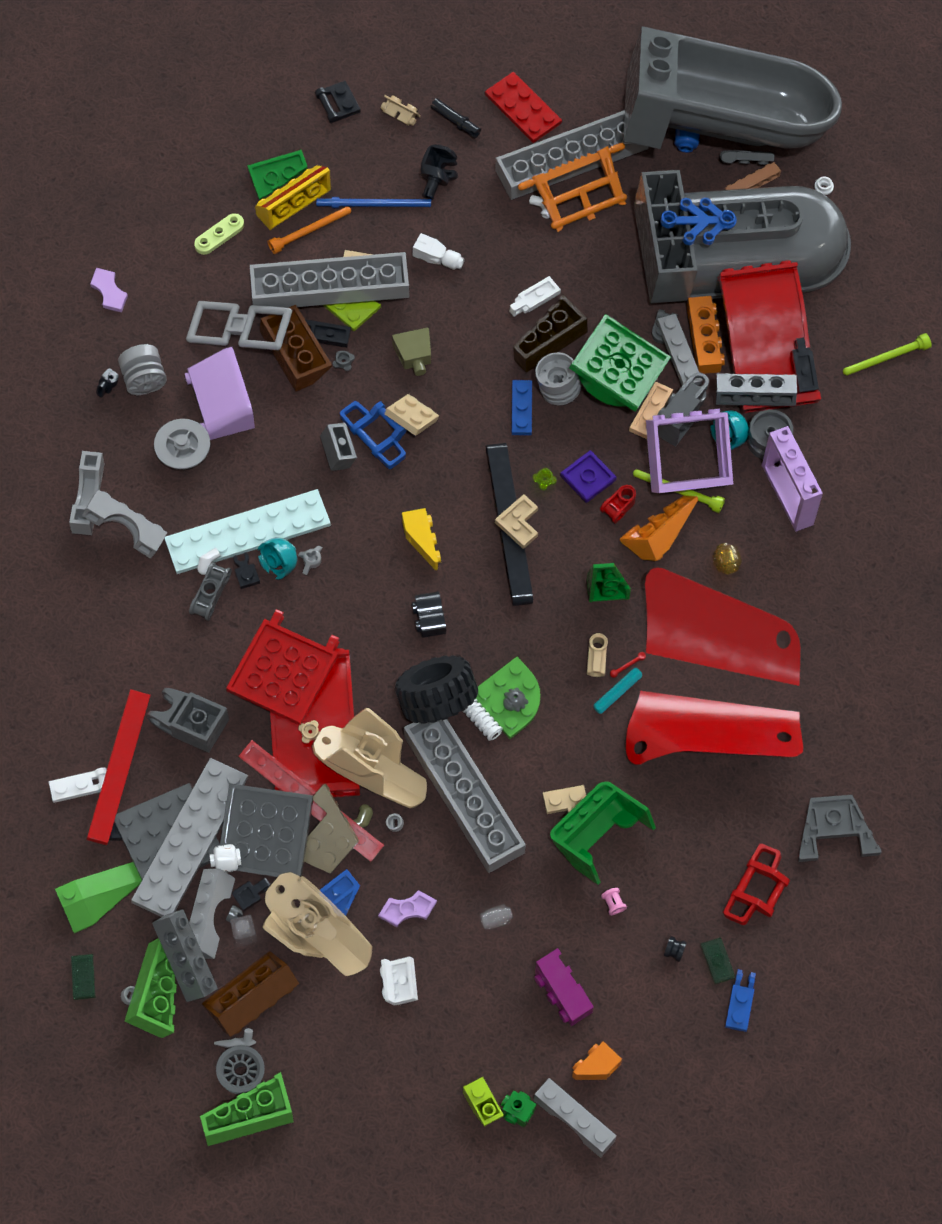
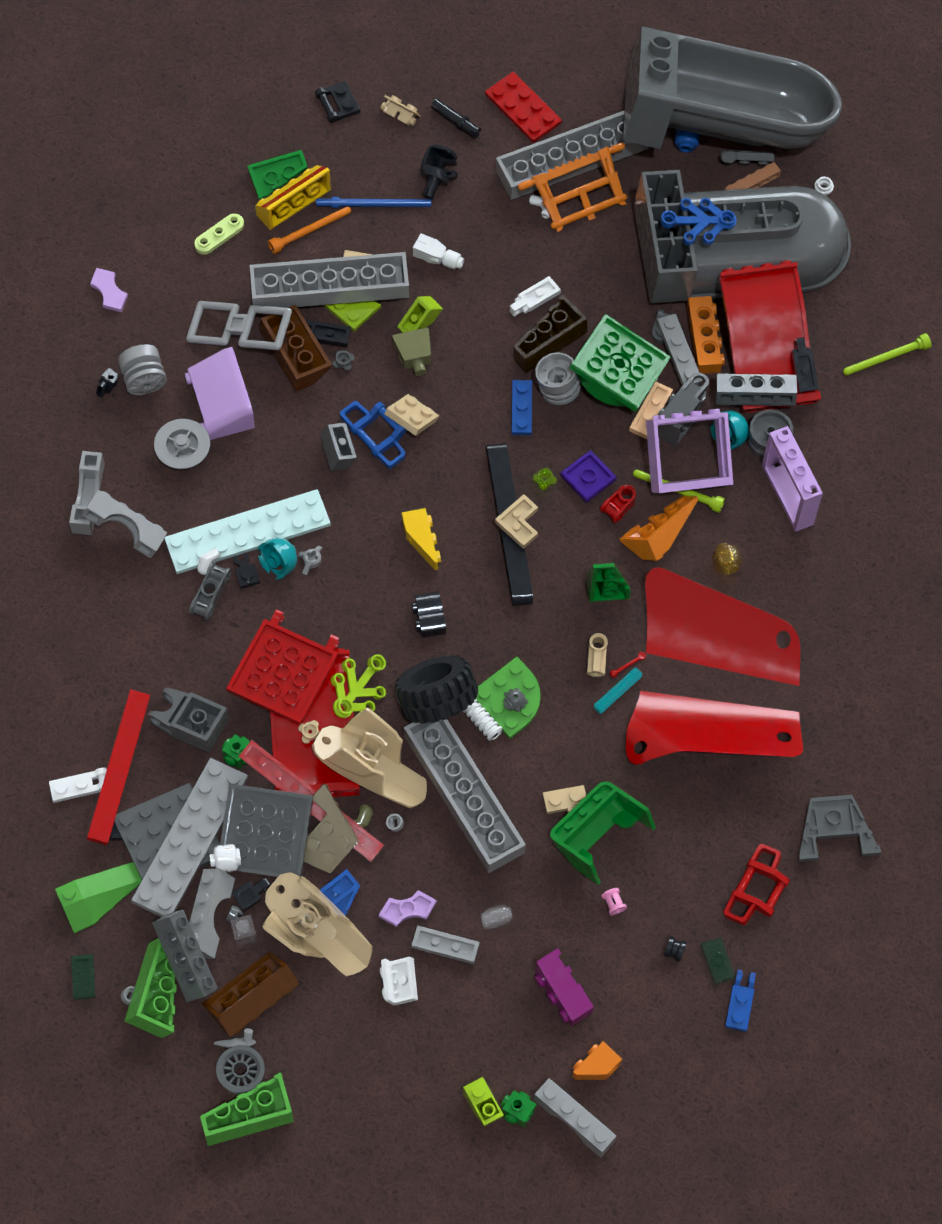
(229, 751): none -> green brick
(356, 688): none -> lime plant
(420, 315): none -> lime slope
(445, 944): none -> light grey plate

